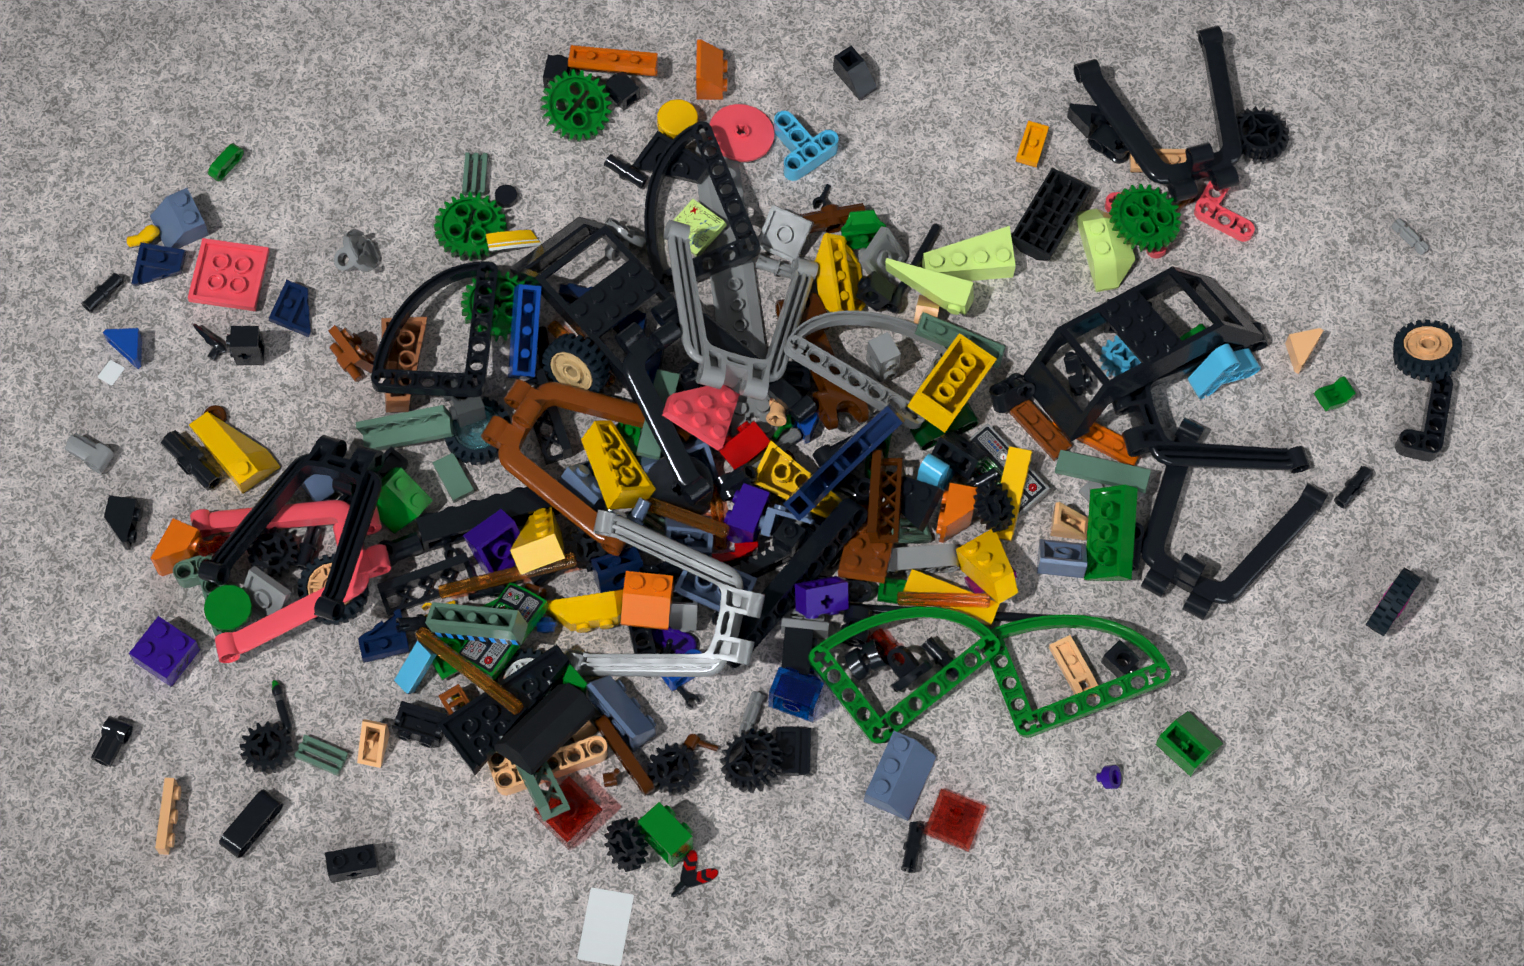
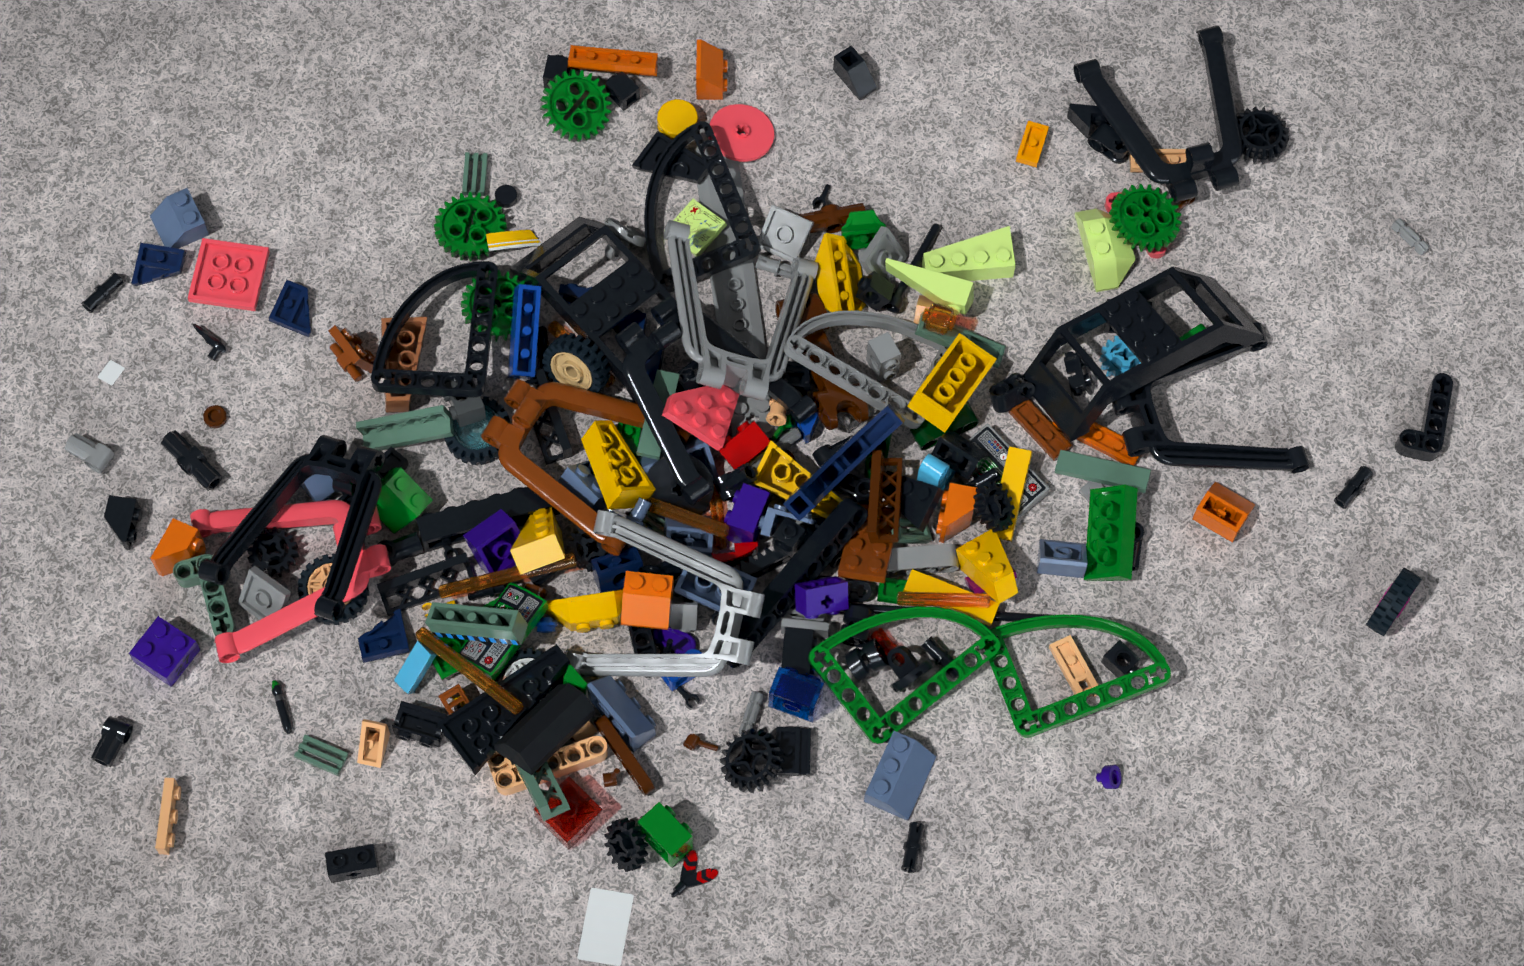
(127, 343): blue slope -> none
(147, 235): yellow arm -> none
(211, 546): clear red pin -> none
(225, 162): green beam -> none
(228, 608): green tile -> none
(237, 454): yellow wedge -> none
(246, 345): black brick -> none
(251, 823): black beam -> none
(256, 747): black gear -> none
(308, 547): black axle -> none
(359, 251): light grey tile -> none
(411, 623): black pin -> none
(453, 477): sand green tile -> none
(625, 171): black pin -> none
(664, 763): black gear -> none
(807, 145): medium azure beam -> none
(939, 318): none -> clear orange head
(954, 820): clear red tile -> none
(1049, 215): black piece -> none
(1068, 523): light nougat slope -> none
(1188, 743): green slope -> none
(1189, 570): black piece -> none
(1213, 204): coral beam -> none
(1221, 368): medium azure beam -> none
(1223, 511): none -> orange slope
(1301, 346): light nougat slope -> none
(1335, 395): green bracket -> none
(1427, 350): black wheel -> none

